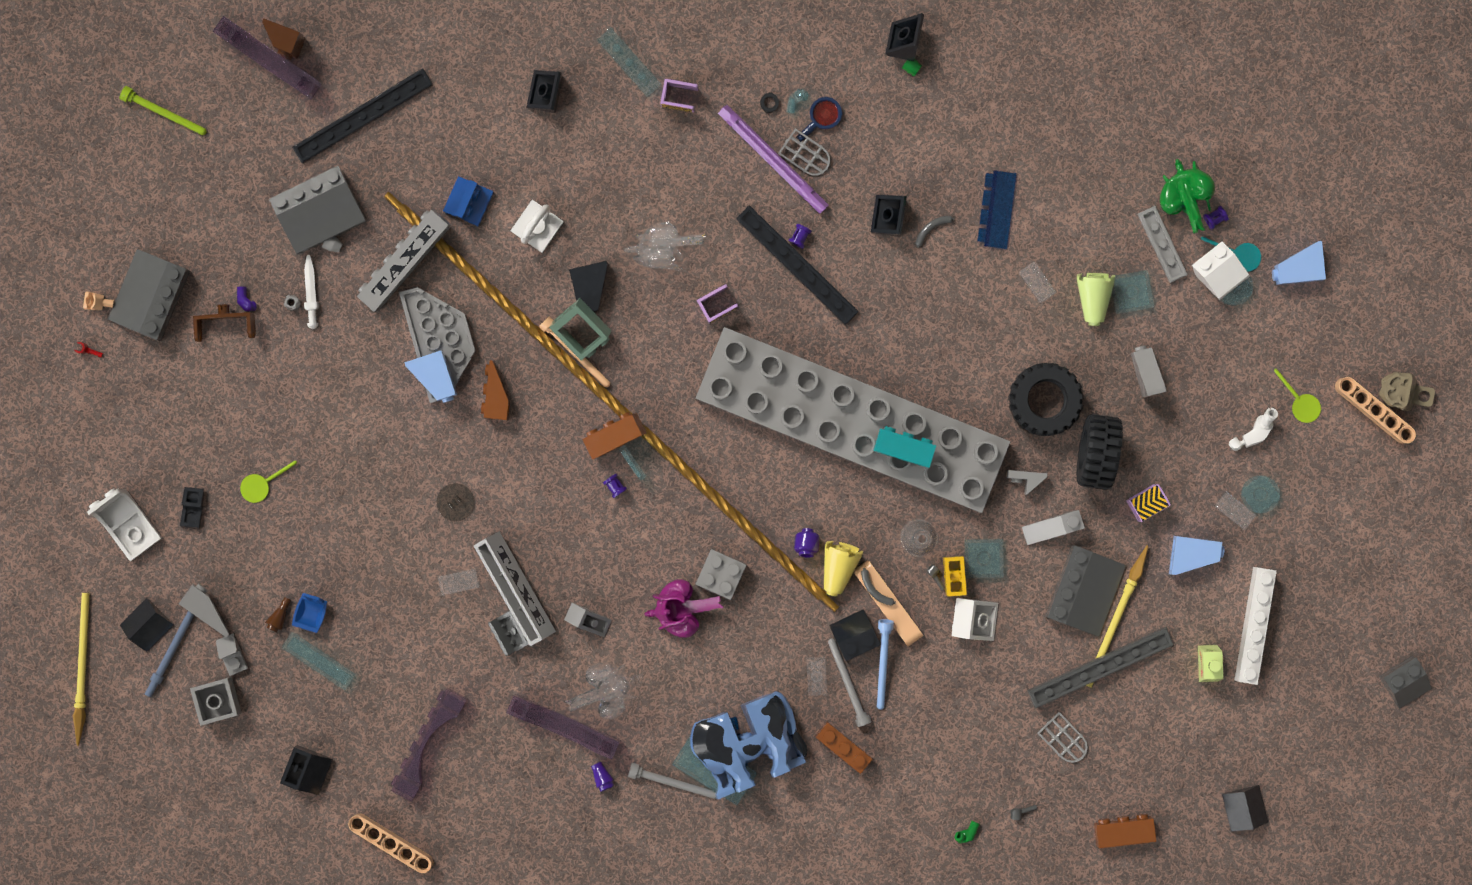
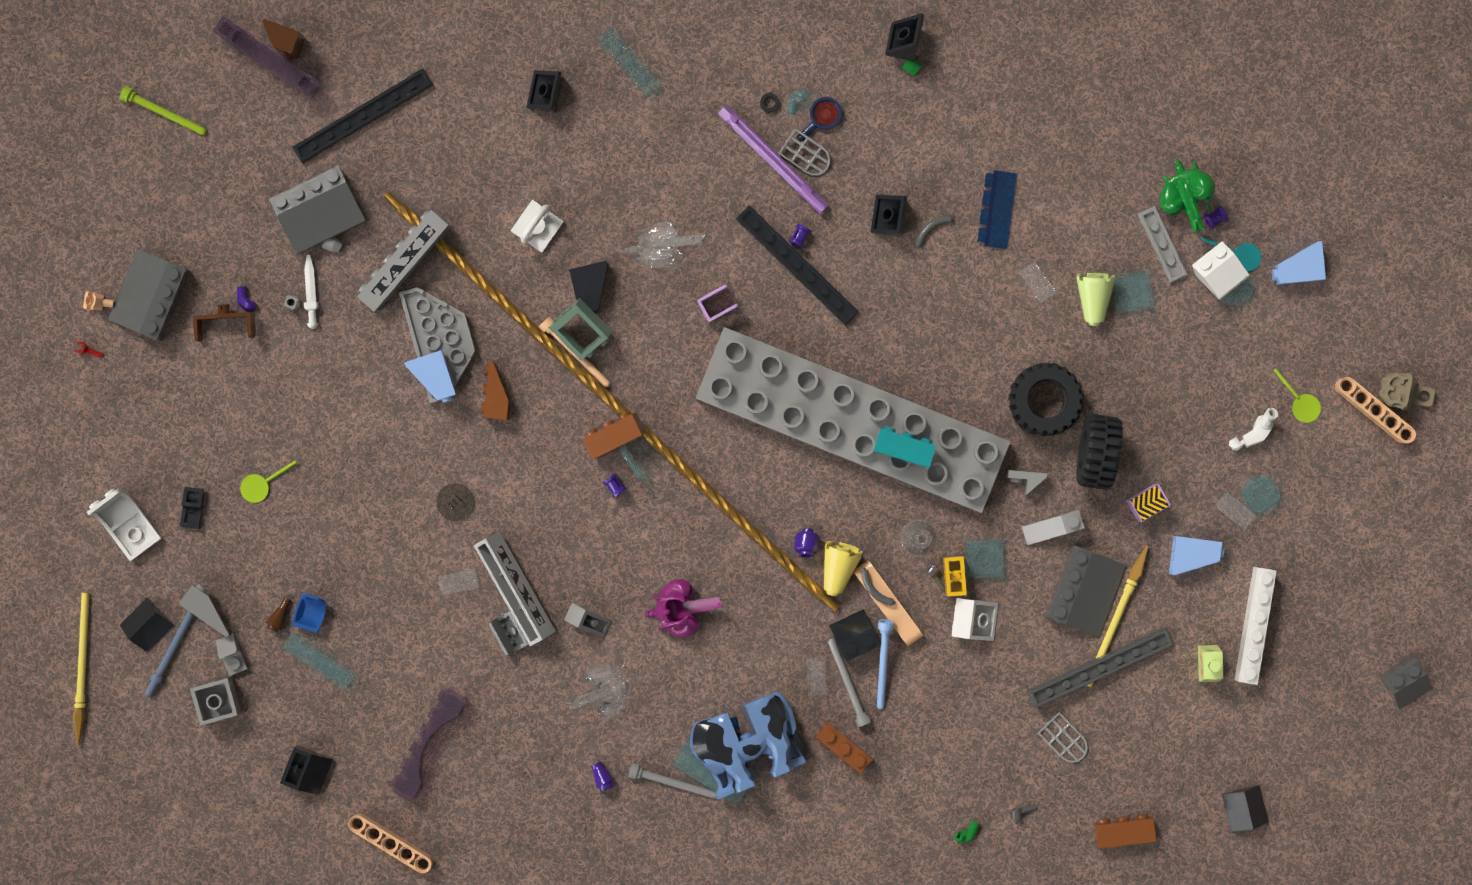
(468, 201): blue bracket -> none
(563, 725): clear purple arch -> none
(667, 82): lavender piece -> none
(720, 574): light grey brick -> none
(1147, 372): light grey slope -> none

